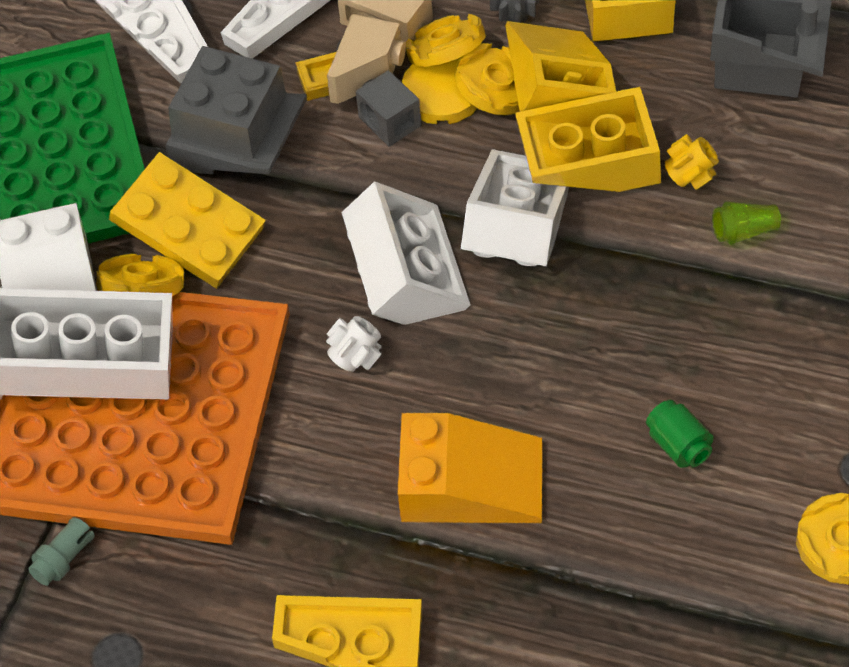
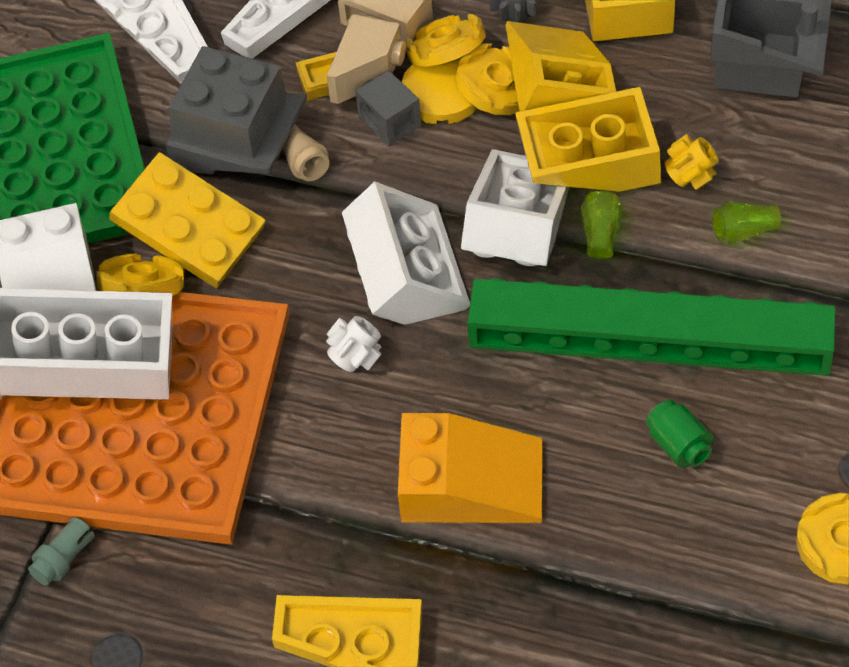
(305, 155): none -> tan cone
(601, 221): none -> clear neon green cone
(652, 326): none -> green brick

